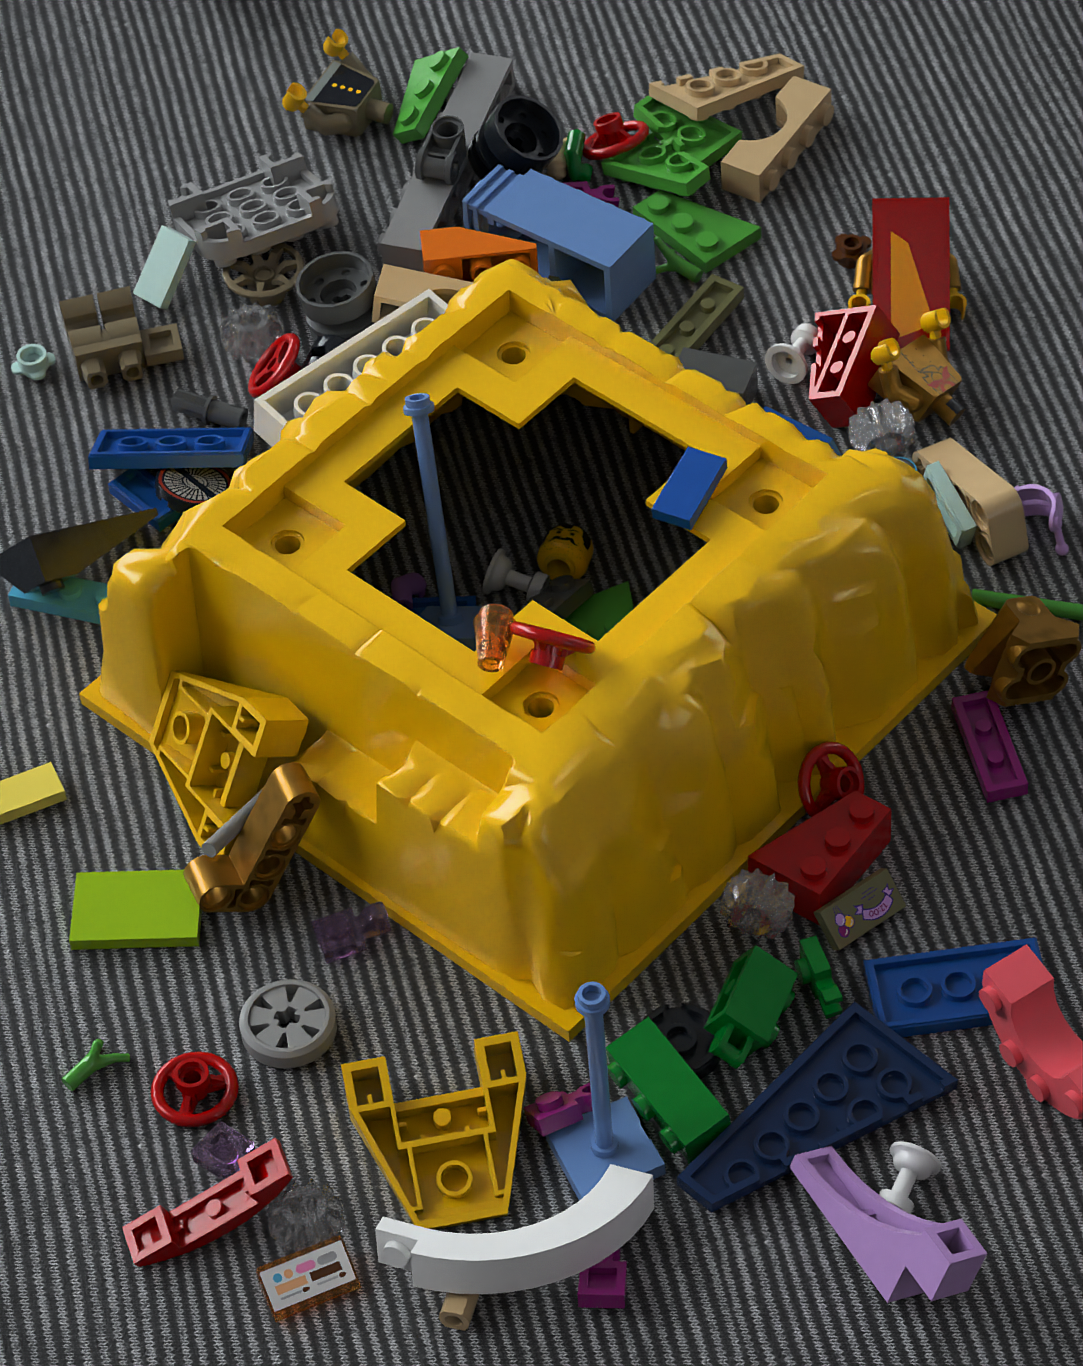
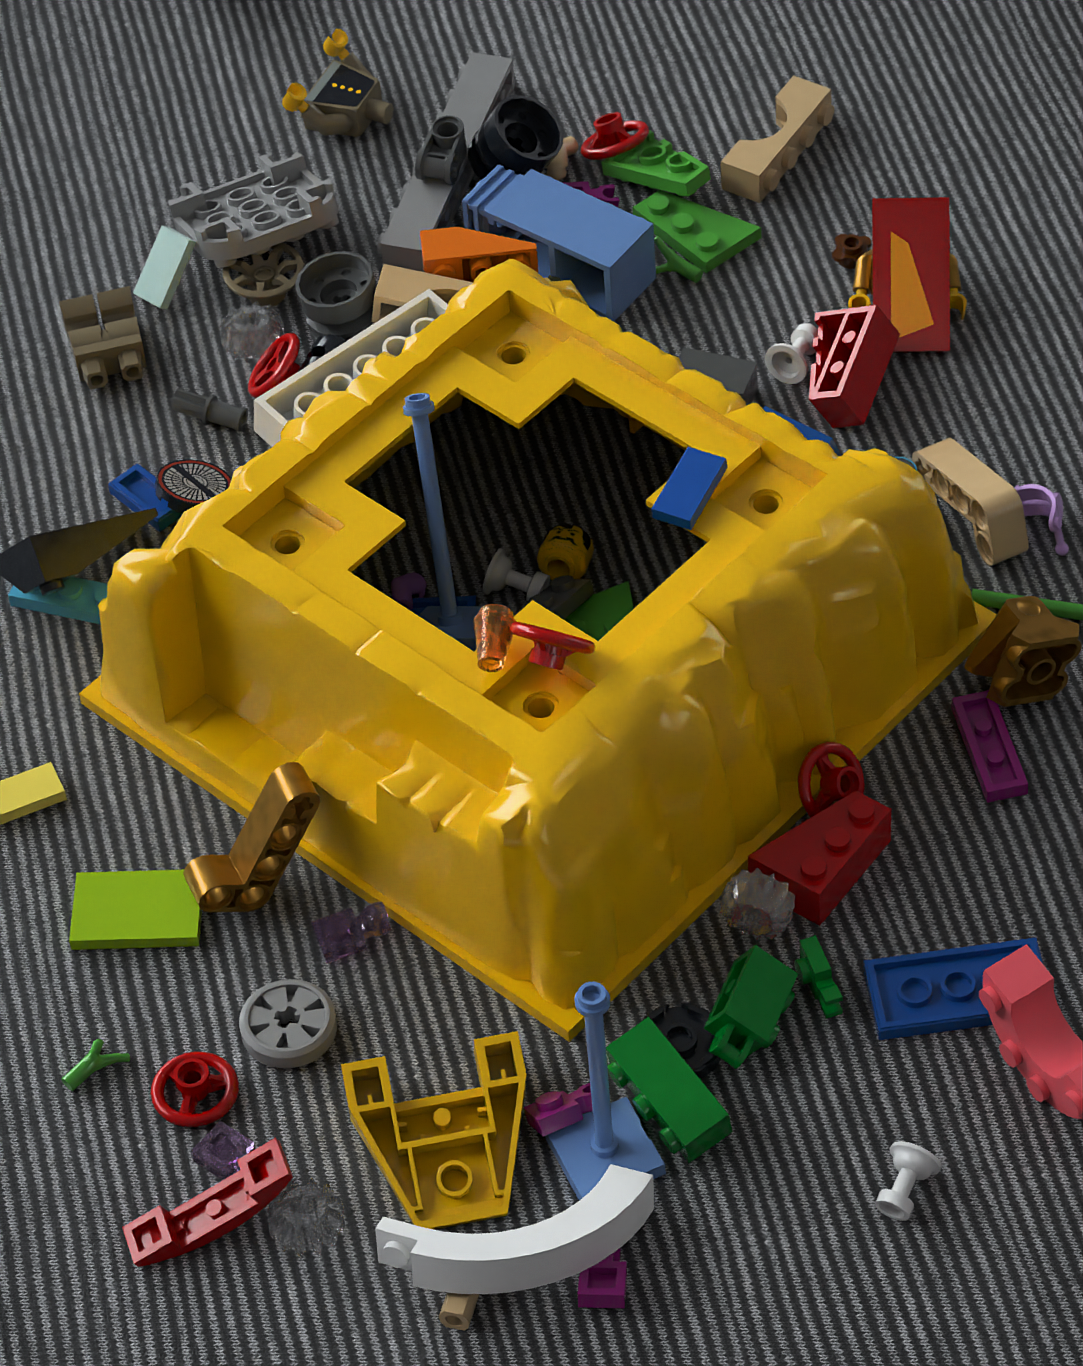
(32, 361): light aqua plate -> none
(162, 344): dark tan plate -> none
(171, 448): blue tile -> none
(217, 743): yellow wedge -> none
(229, 830): light grey bar -> none
(307, 1278): slope -> none
(426, 92): bright green wing -> none
(573, 155): green arm -> none
(699, 316): olive plate -> none
(701, 139): bright green wing -> none
(726, 86): tan wing -> none
(832, 1094): dark blue wing -> none
(859, 909): olive tile -> none
(882, 427): clear gear -> none
(893, 1247): lavender arch -> none
(919, 372): pearl gold torso -> none
(954, 512): light aqua tile -> none

